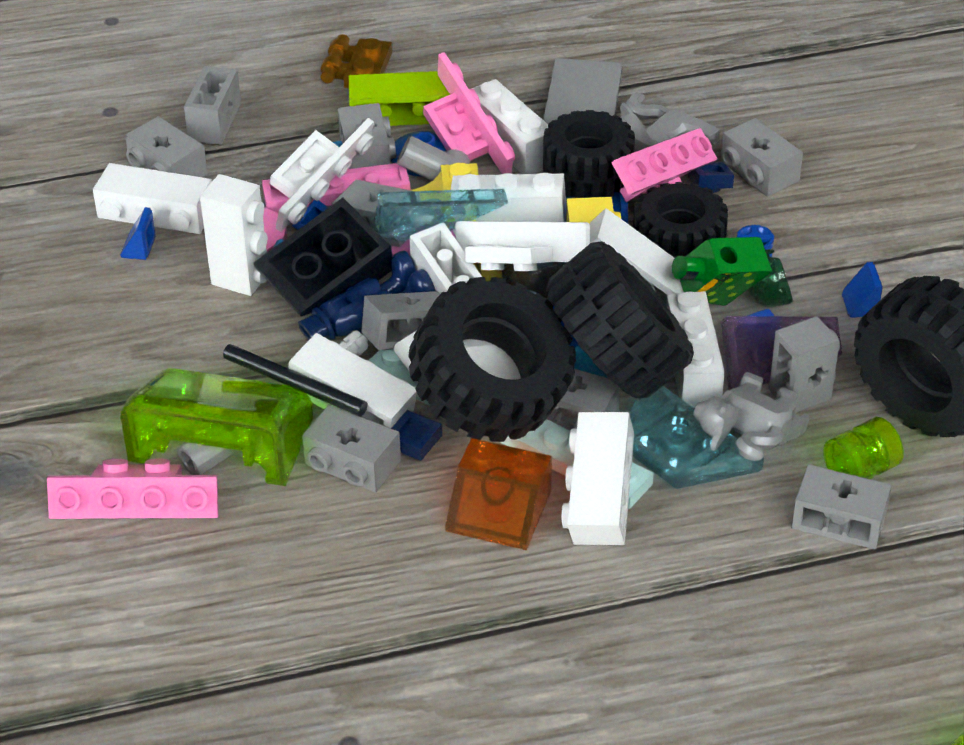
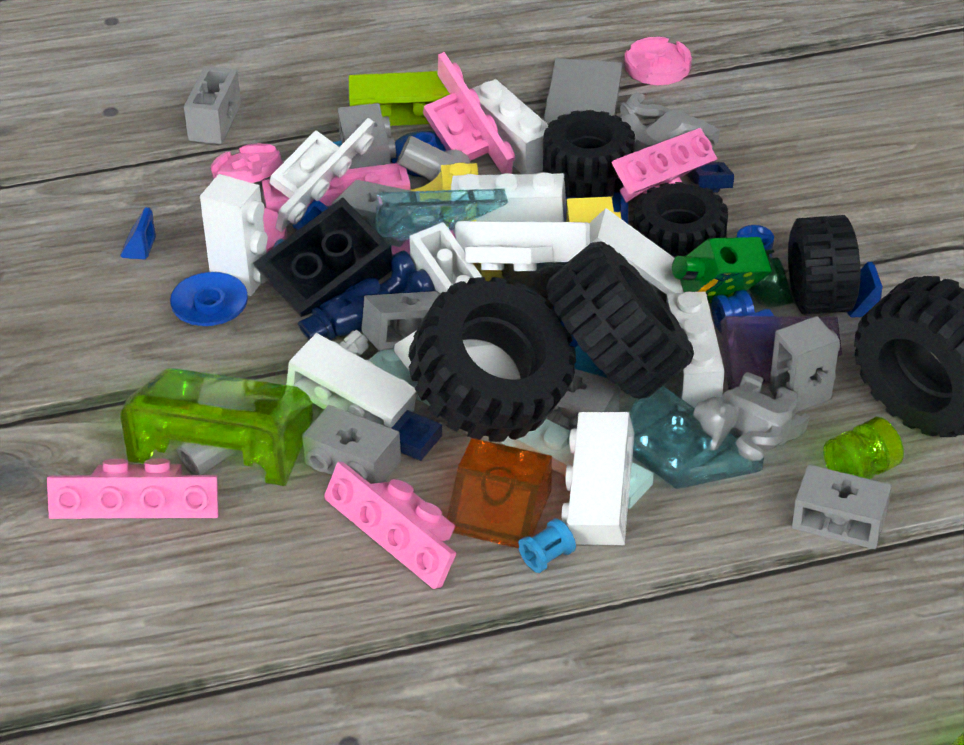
(166, 149): light grey brick -> none
(173, 197): white brick -> none
(209, 299): none -> blue dish
(250, 165): none -> bright pink tile
(295, 380): black bar -> none
(367, 57): pearl gold plate -> none
(396, 521): none -> bright pink bracket
(547, 545): none -> dark azure bush
(657, 61): none -> bright pink tile
(737, 305): none -> blue wheel
(761, 156): light grey brick -> none
(824, 264): none -> black tyre

